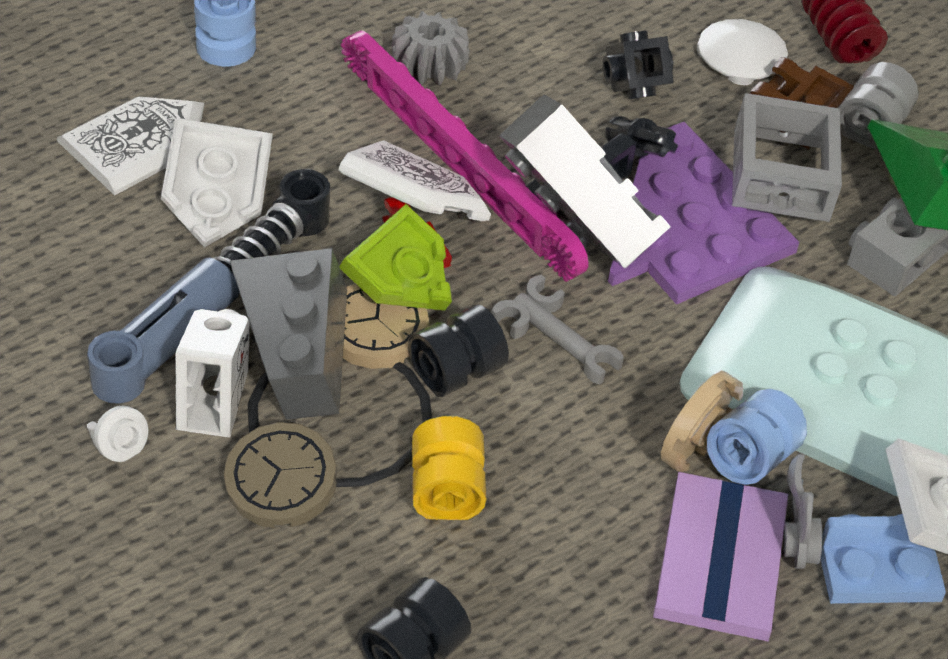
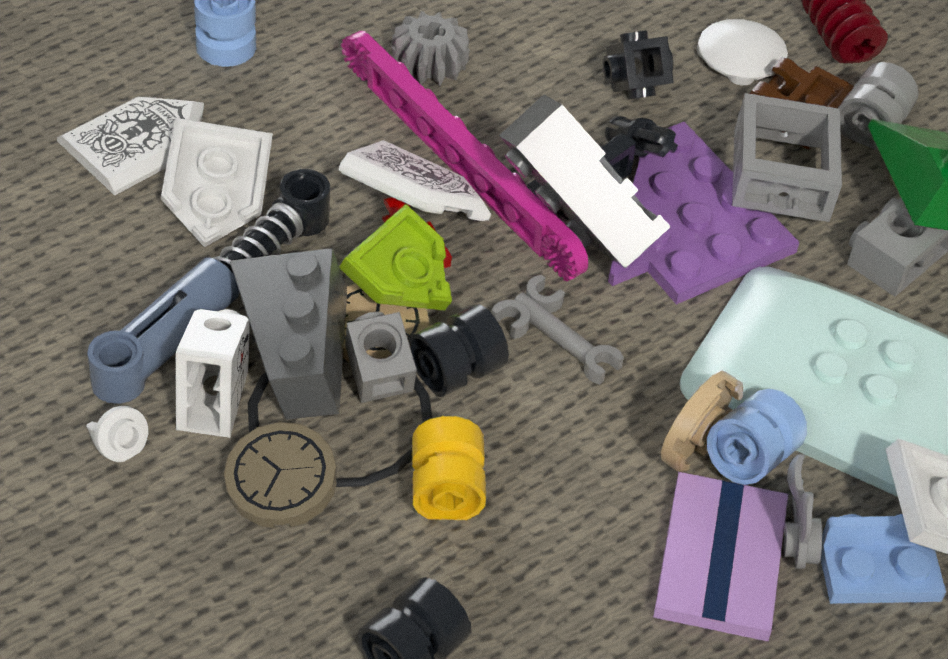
(374, 376): none -> light grey brick

